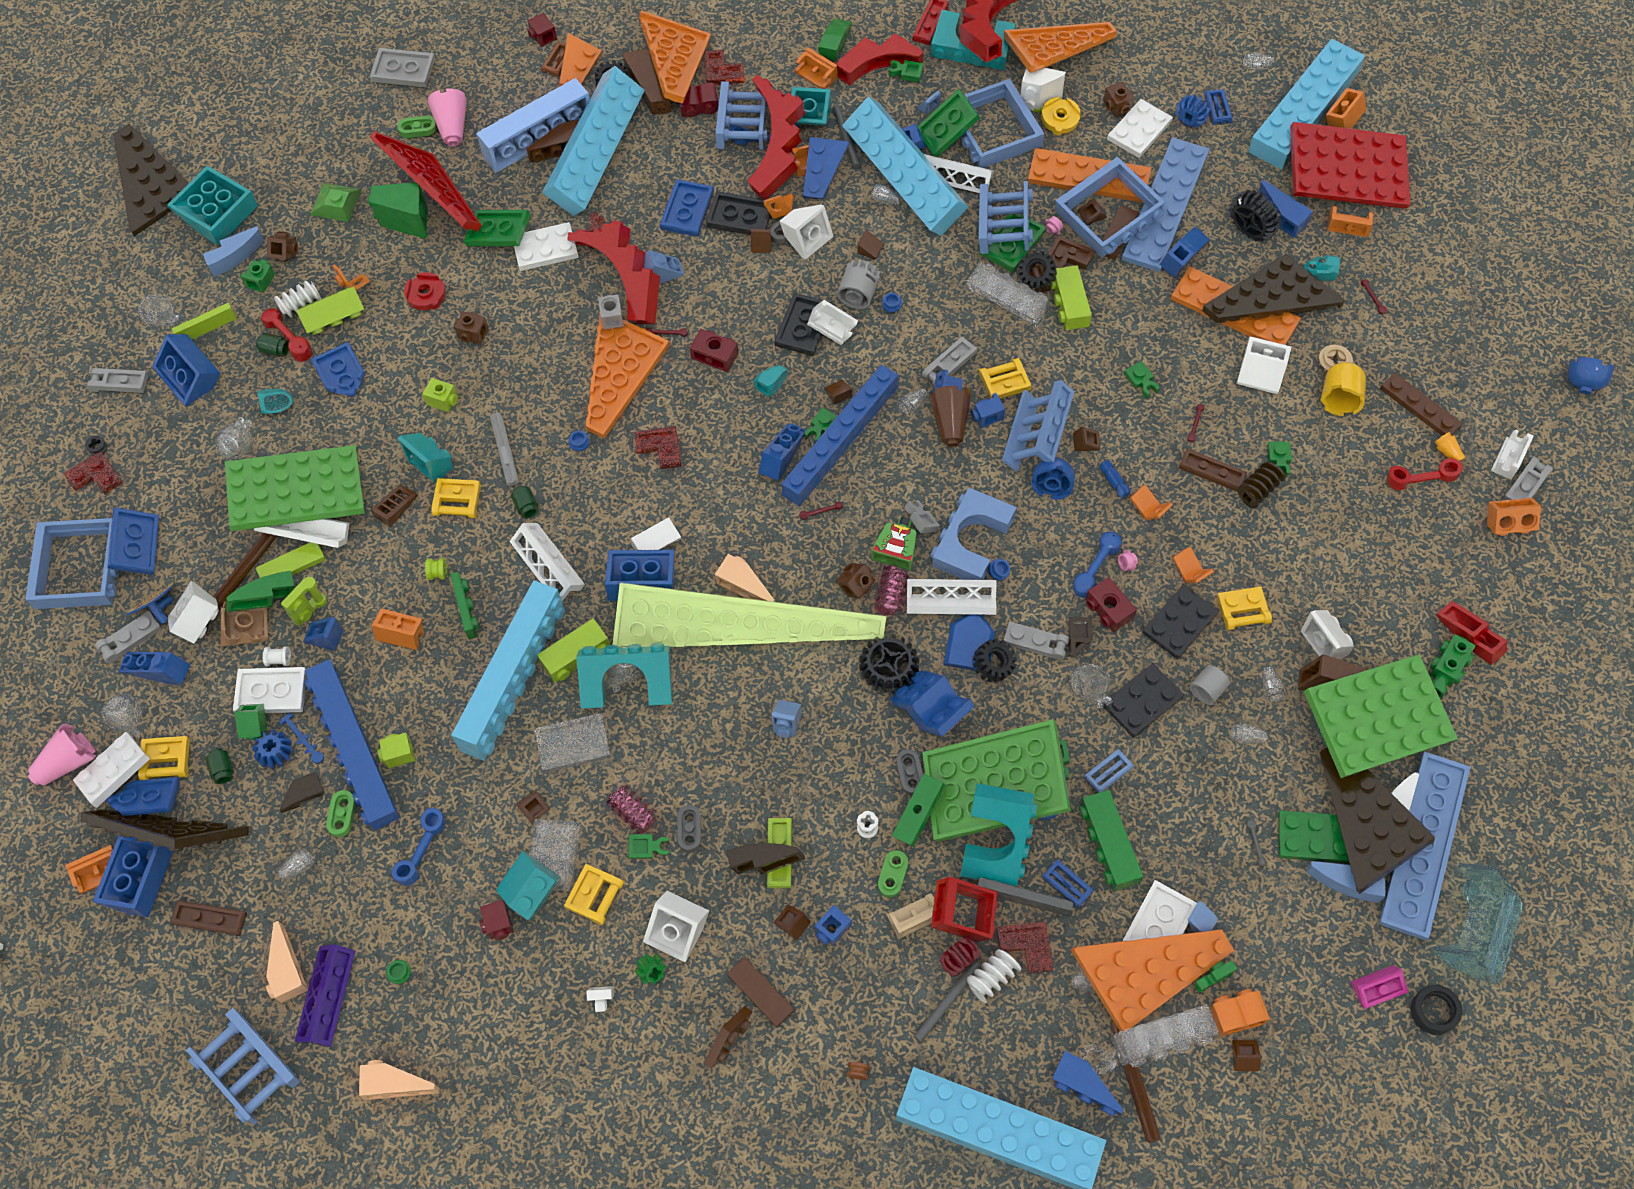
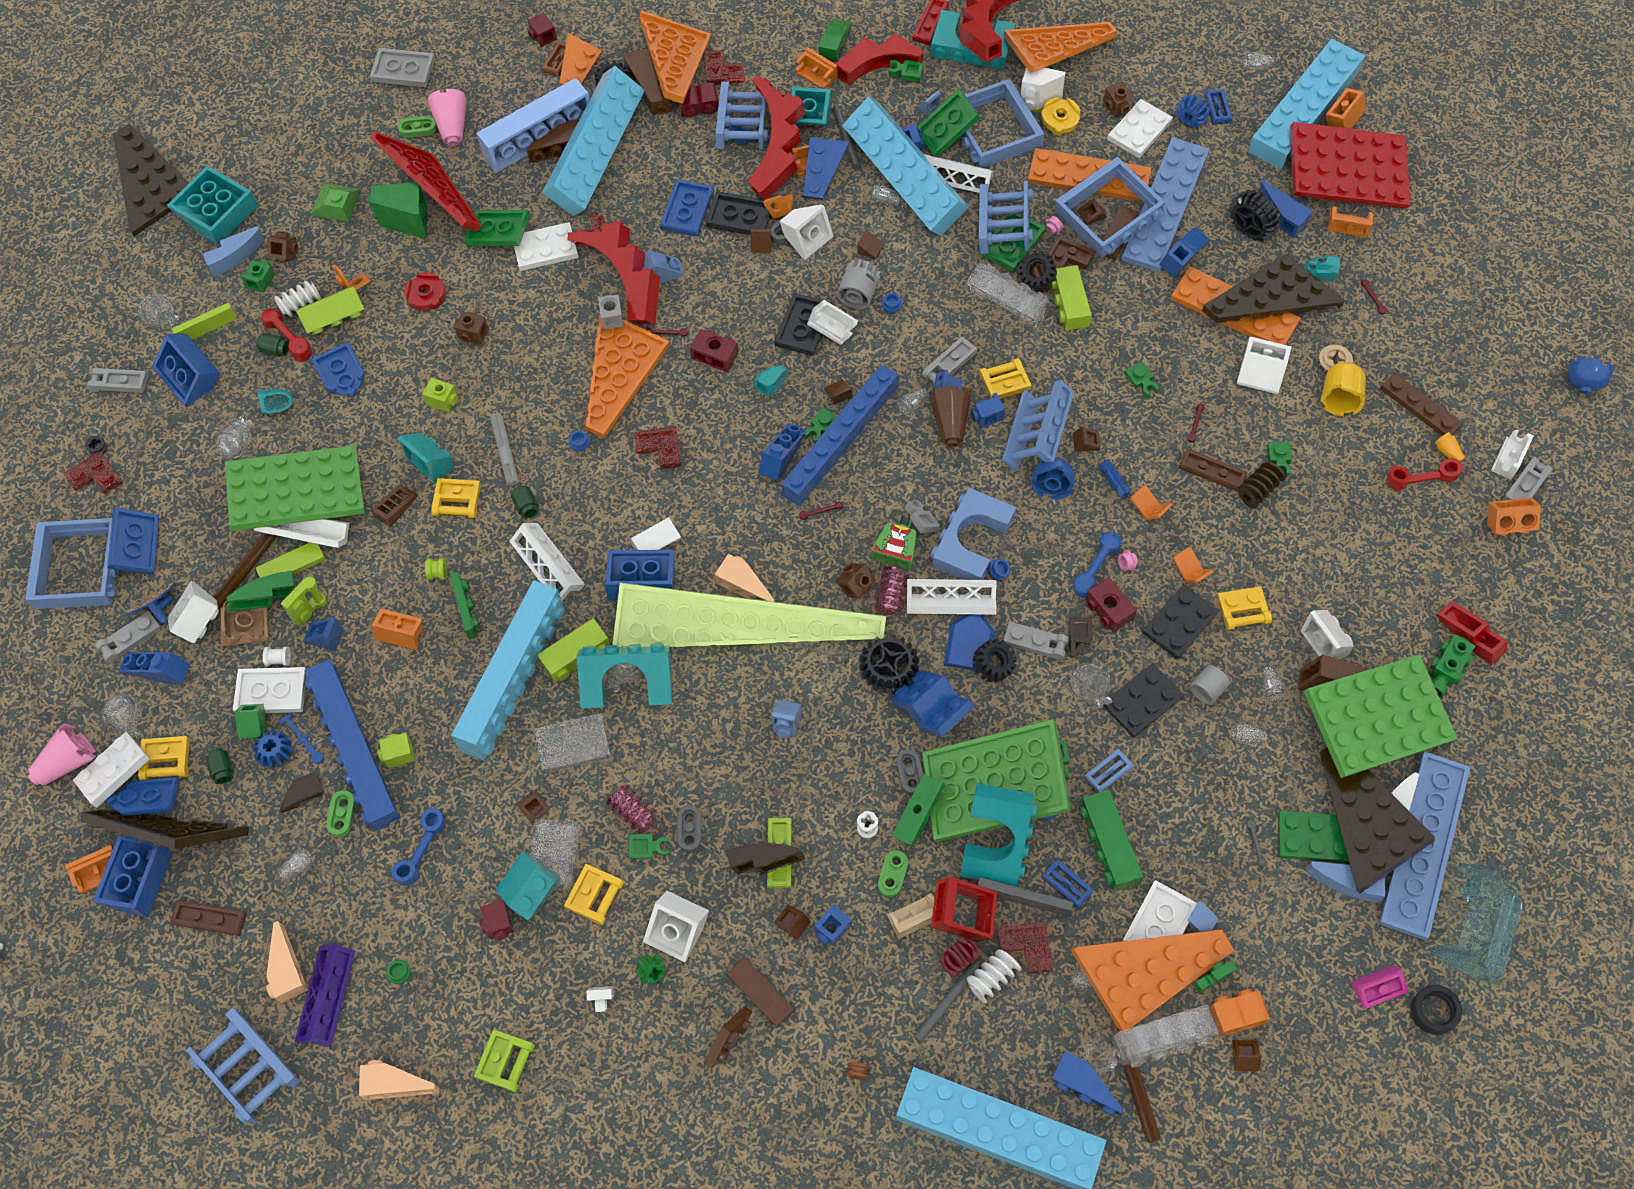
(496, 1059): none -> lime plate

